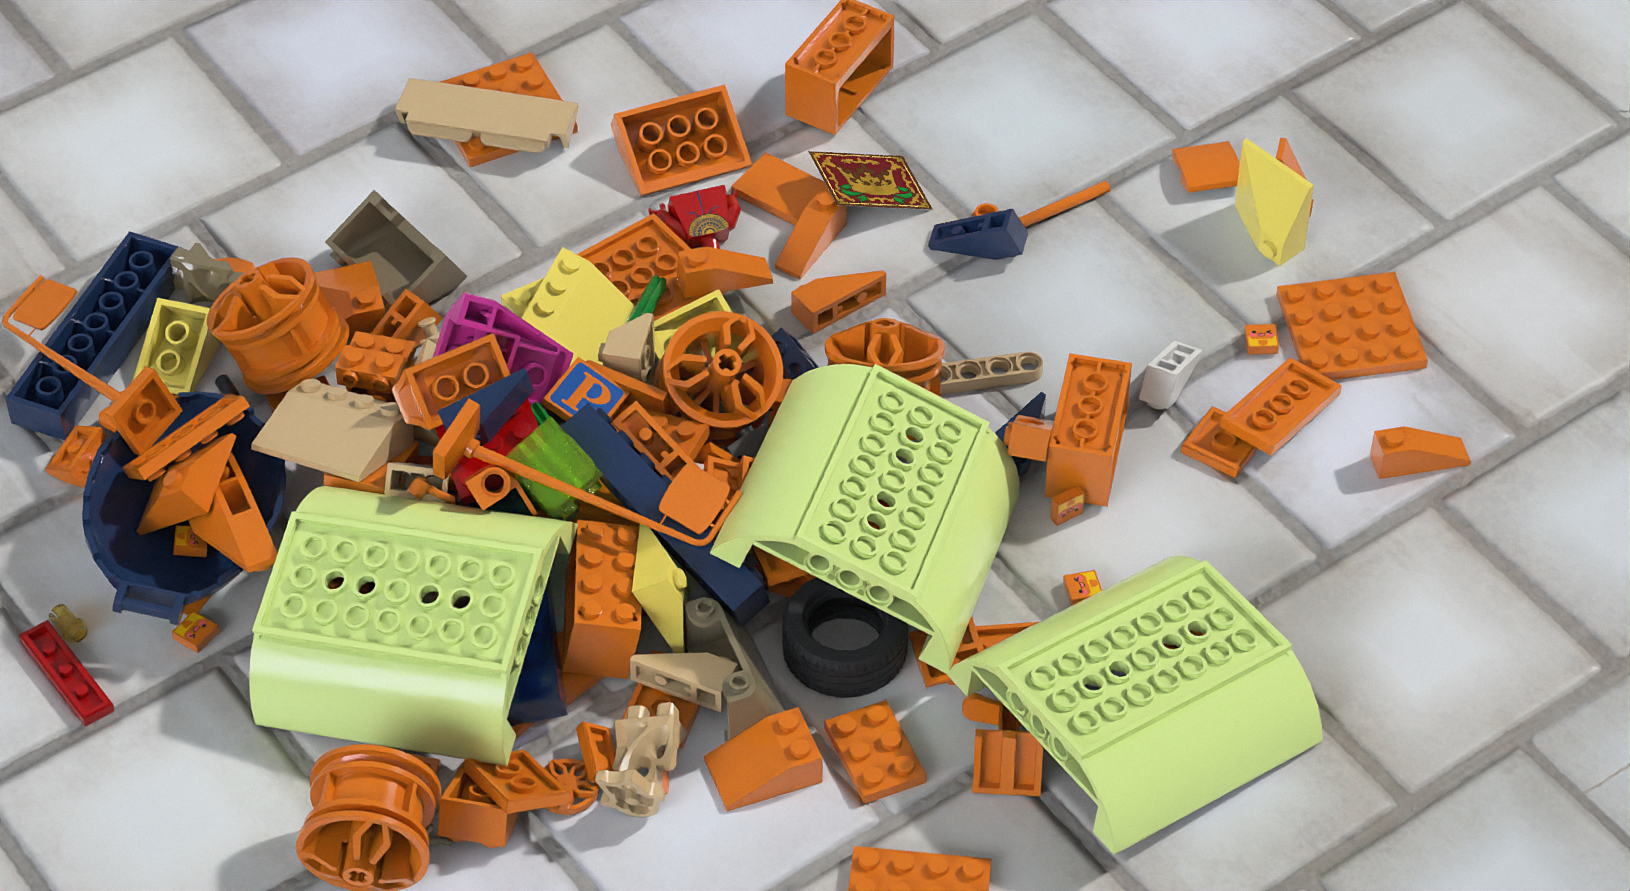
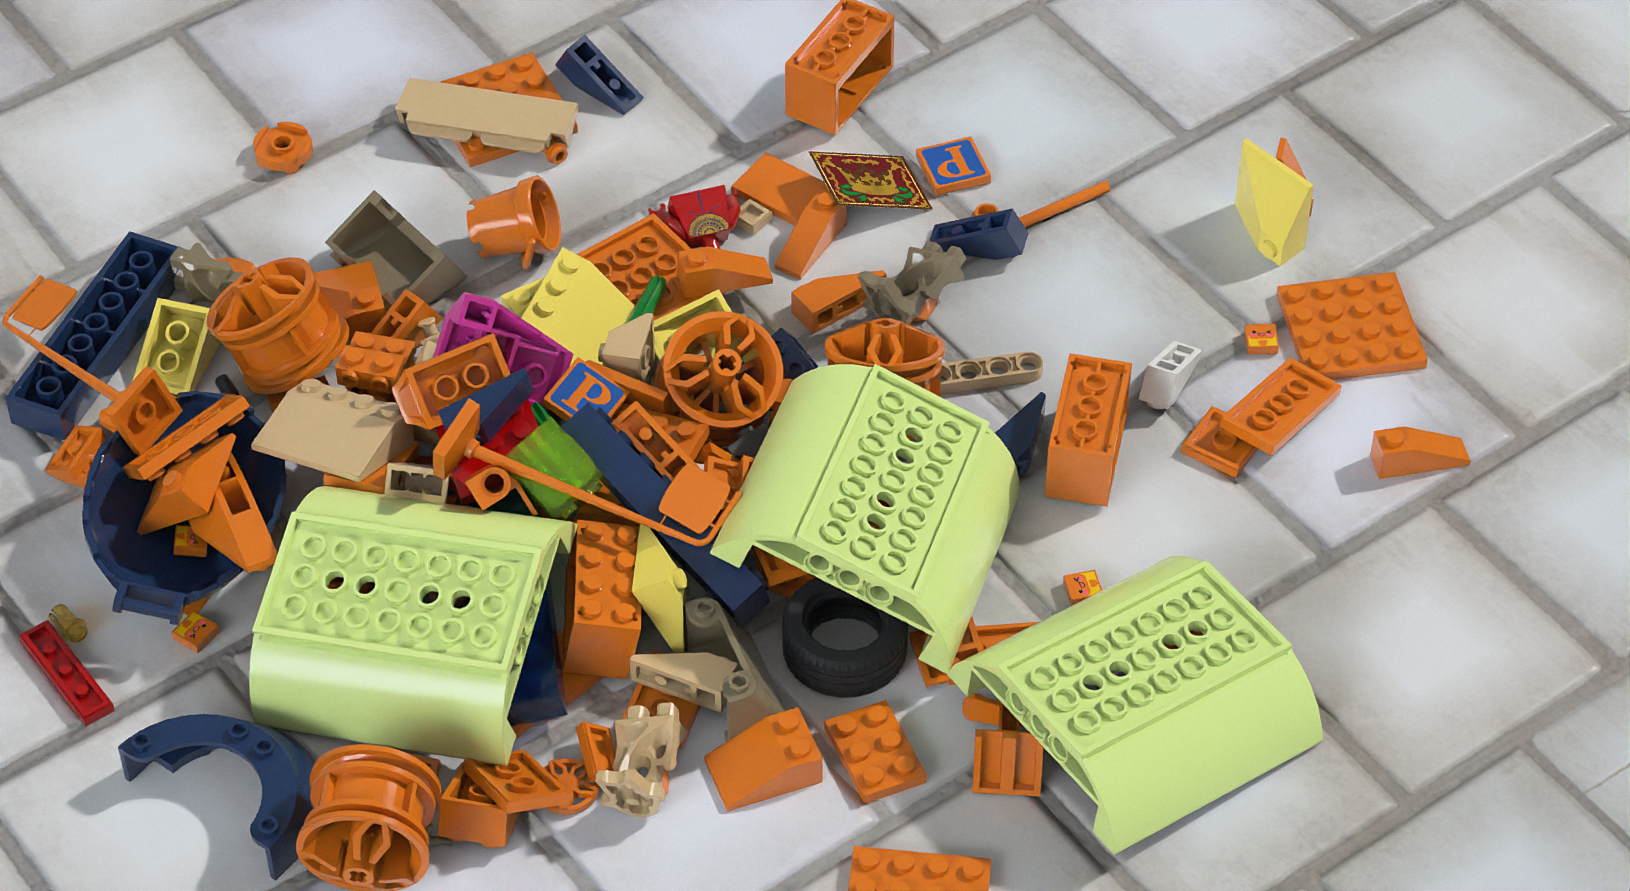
(275, 756): none -> dark blue windscreen
(286, 159): none -> orange plate
(421, 486): orange hand -> none
(516, 221): none -> orange piece
(556, 152): none -> orange pin
(597, 76): none -> dark blue slope
(680, 140): orange slope -> none
(753, 217): none -> tan tile
(923, 275): none -> dark tan hips
(953, 166): none -> tile
(1028, 437): orange brick -> none
(1067, 505): orange tile -> none
(1207, 166): orange slope -> none

